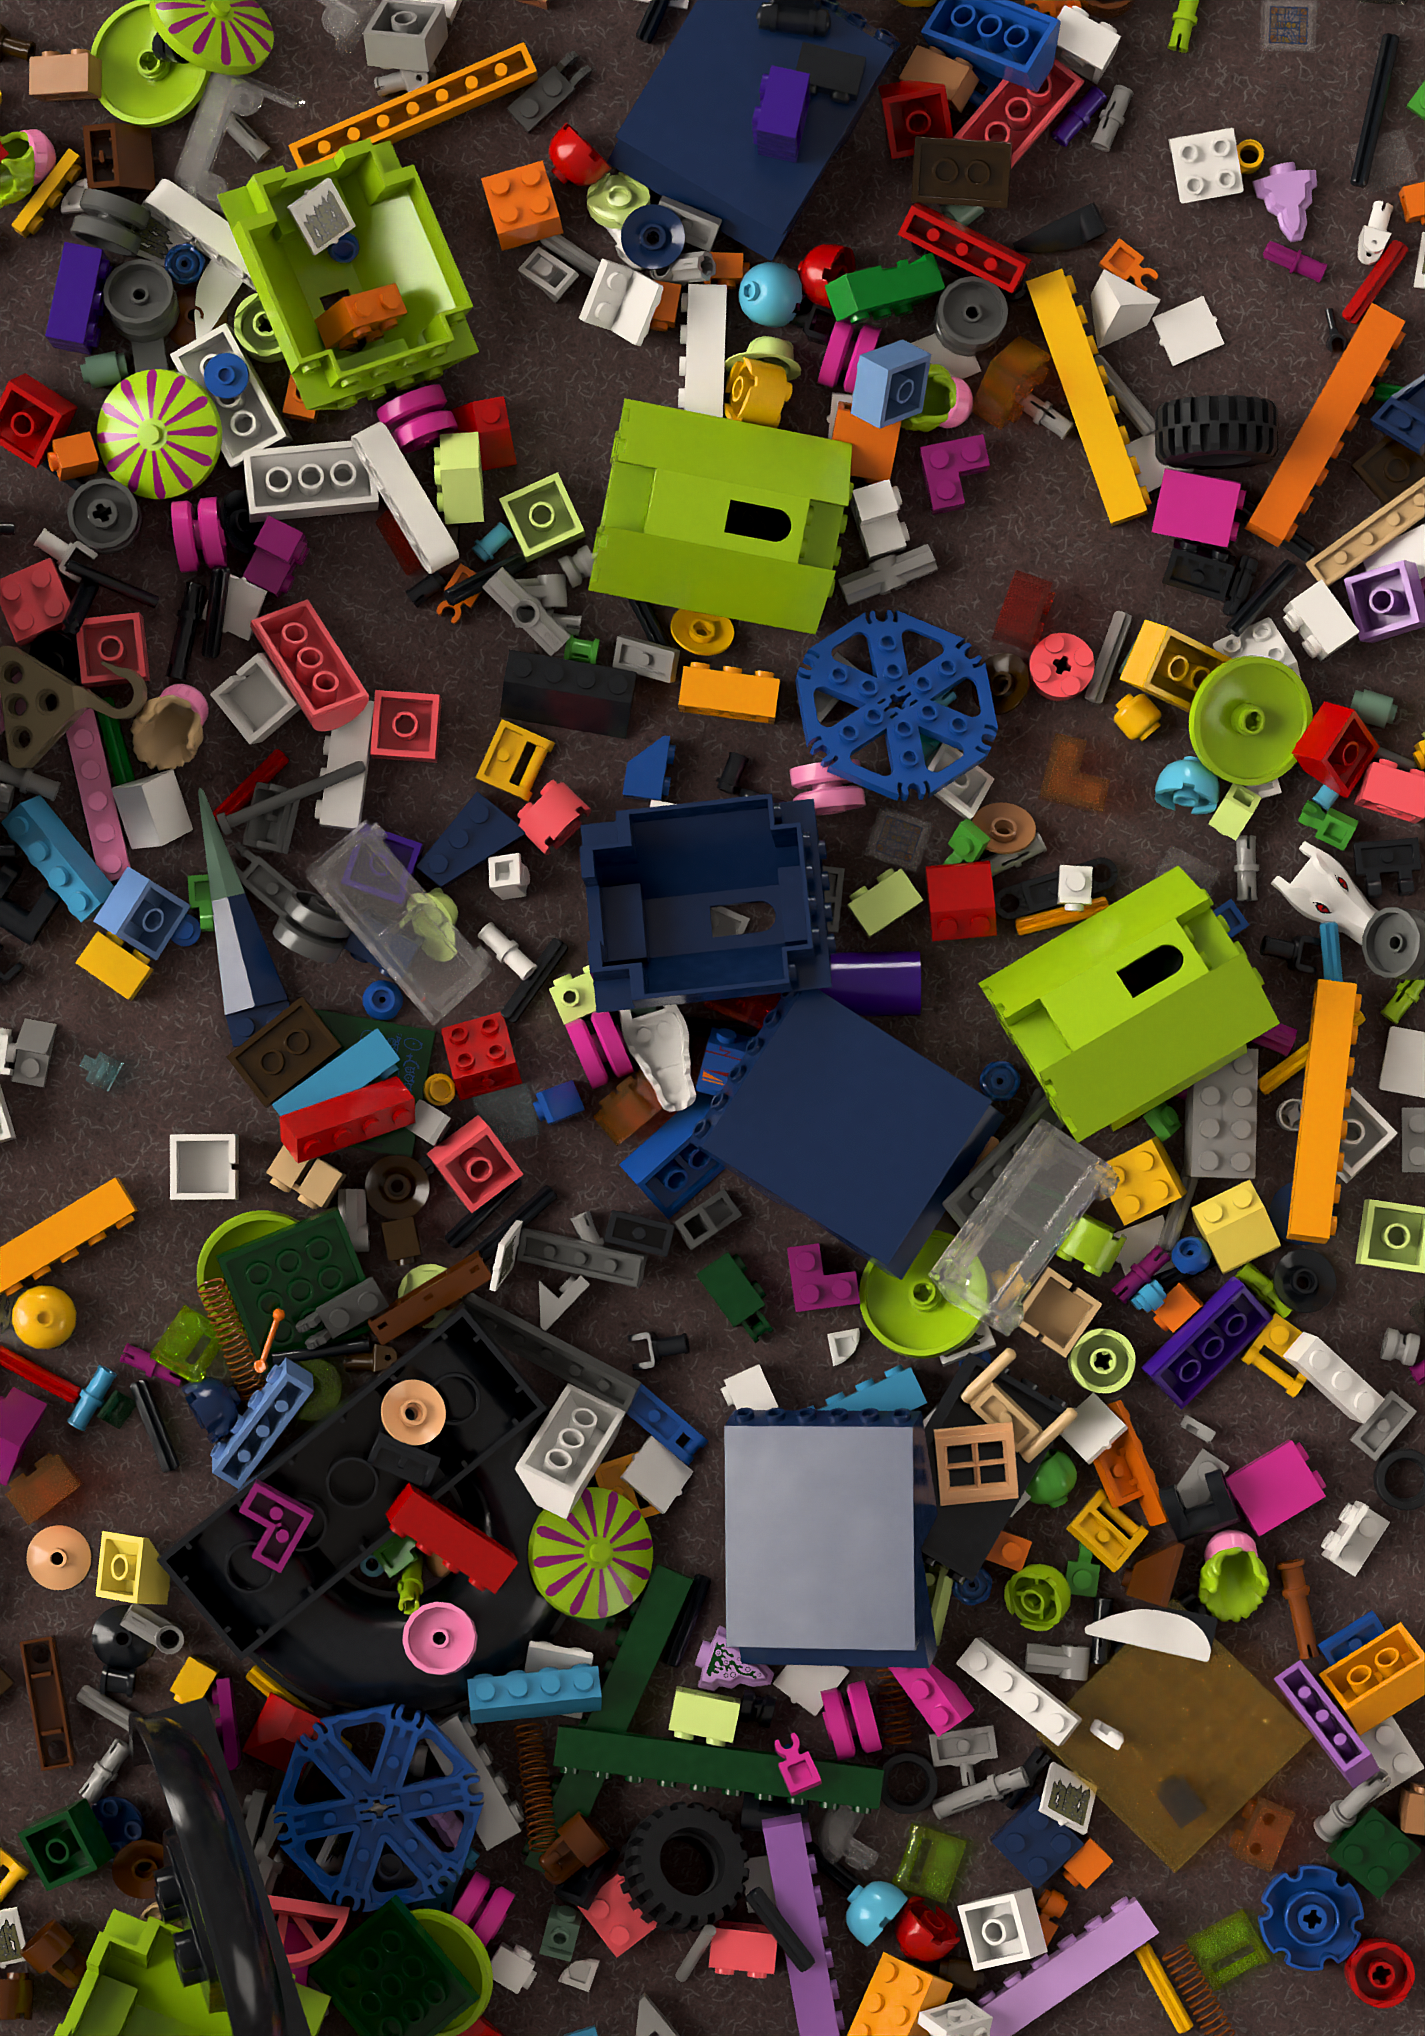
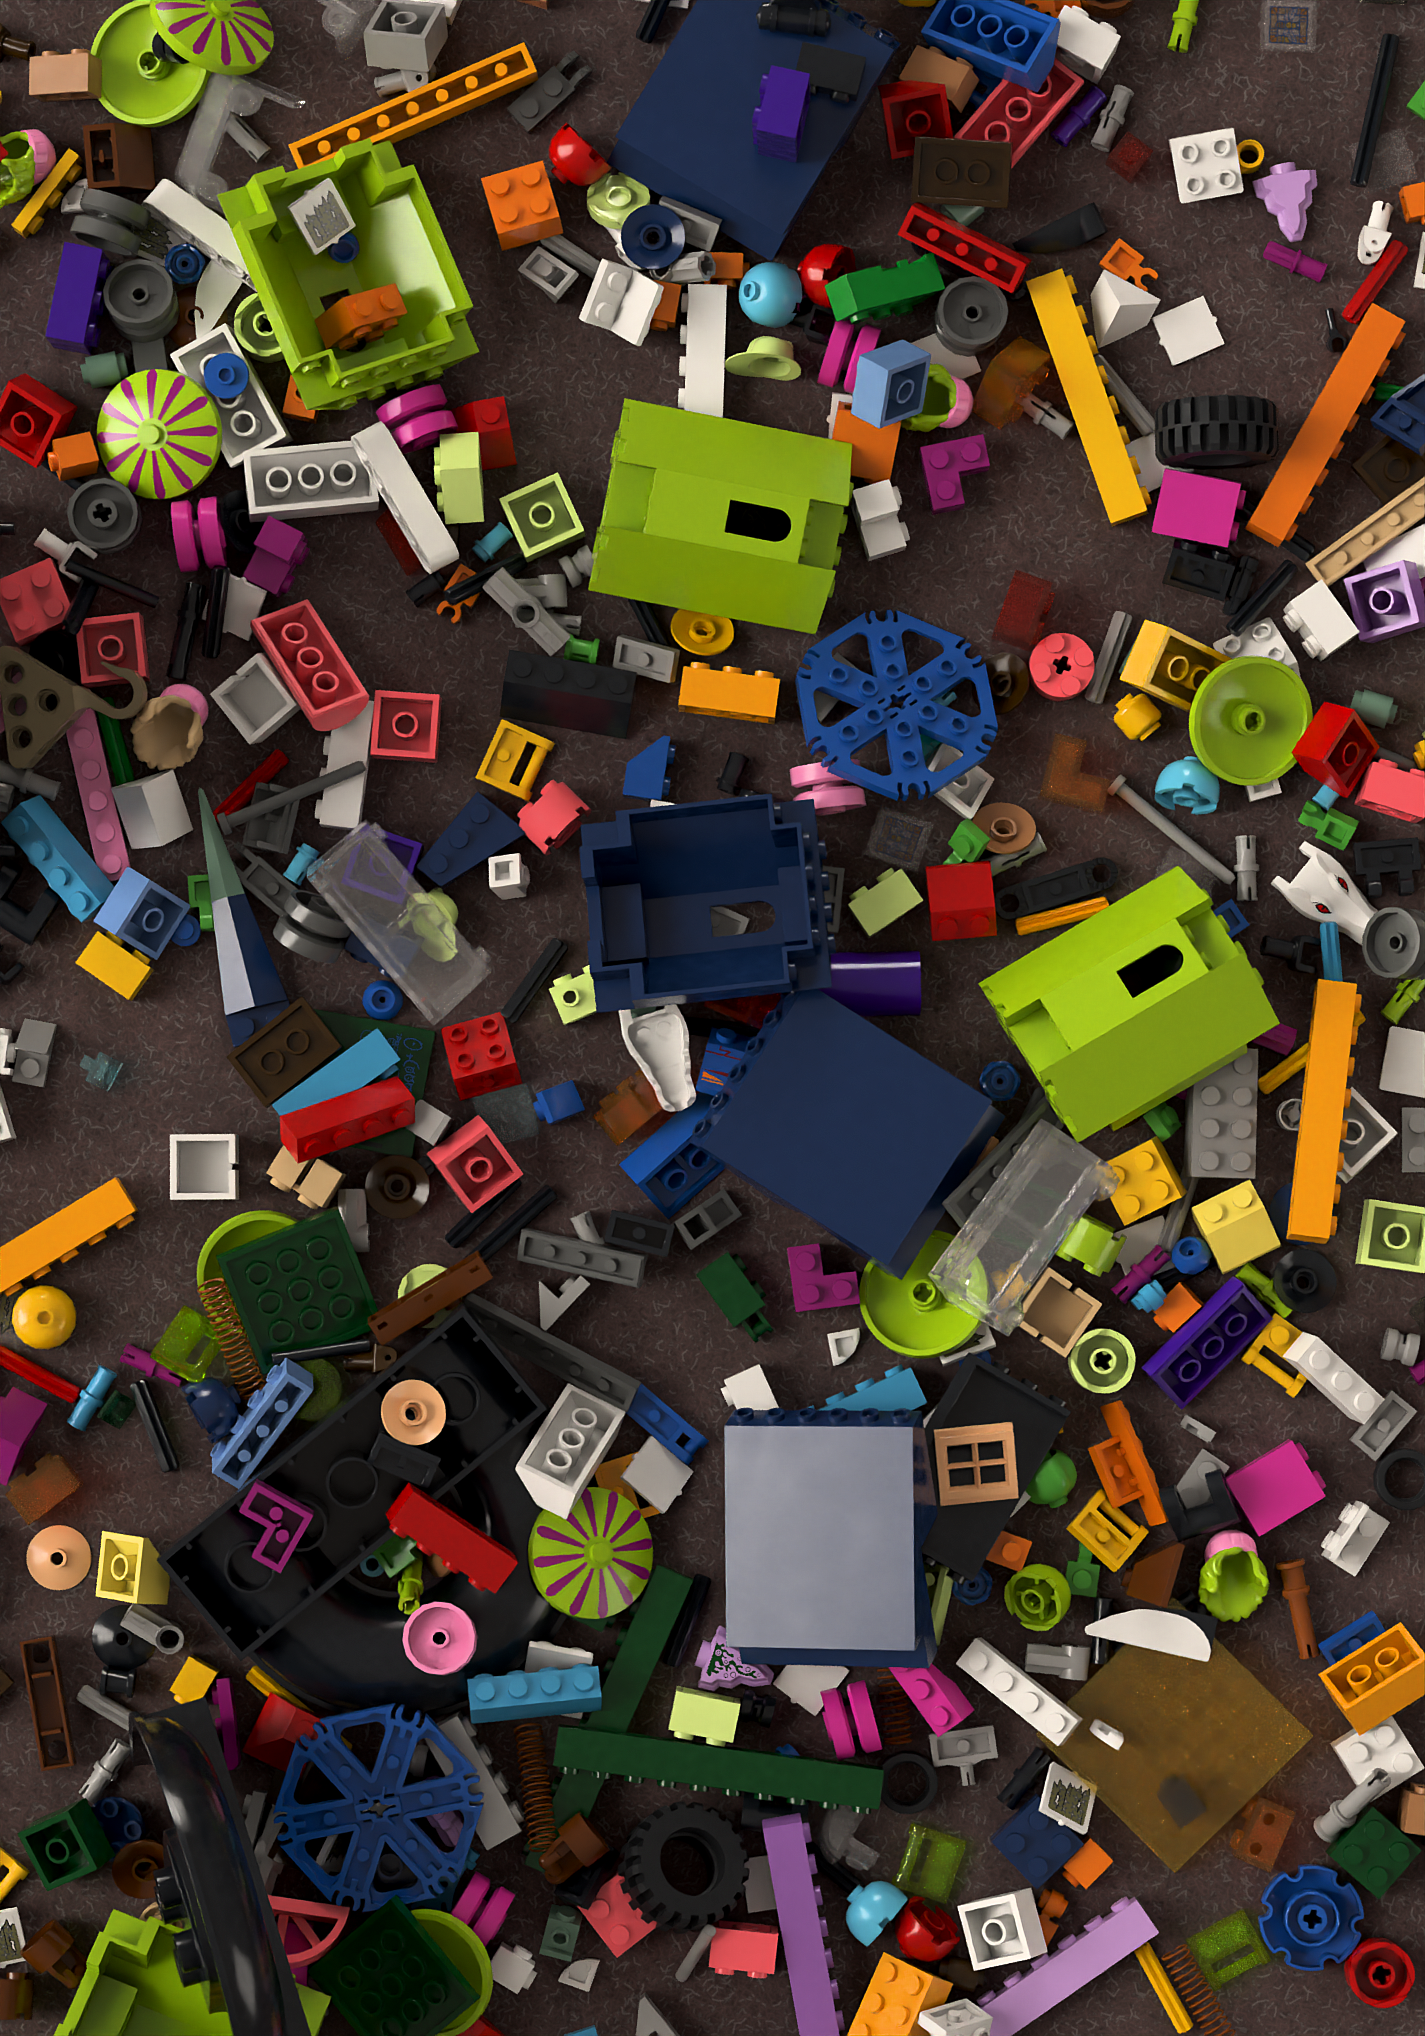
(262, 1365): orange hinge -> none
(303, 859): none -> medium azure pin
(343, 1312): dark grey hinge -> none
(402, 1240): dark brown brick -> none
(439, 1089): yellow plate -> none
(505, 1255): white piece -> none
(507, 951): white pin -> none
(600, 1047): dark pink wheel -> none
(660, 1347): black piece -> none
(757, 392): yellow brick -> none
(780, 1929): black axle -> none
(798, 1769): dark pink plate -> none
(888, 574): light grey piece -> none
(993, 1788): light grey pin -> none
(998, 1407): tan plate -> none
(1075, 887): white bracket -> none
(1093, 1429): white piece -> none
(1129, 157): none -> clear red brick
(1170, 829): none -> light grey bar
(1234, 811): yellowish green brick -> none
(1327, 1724): medium lavender brick -> none

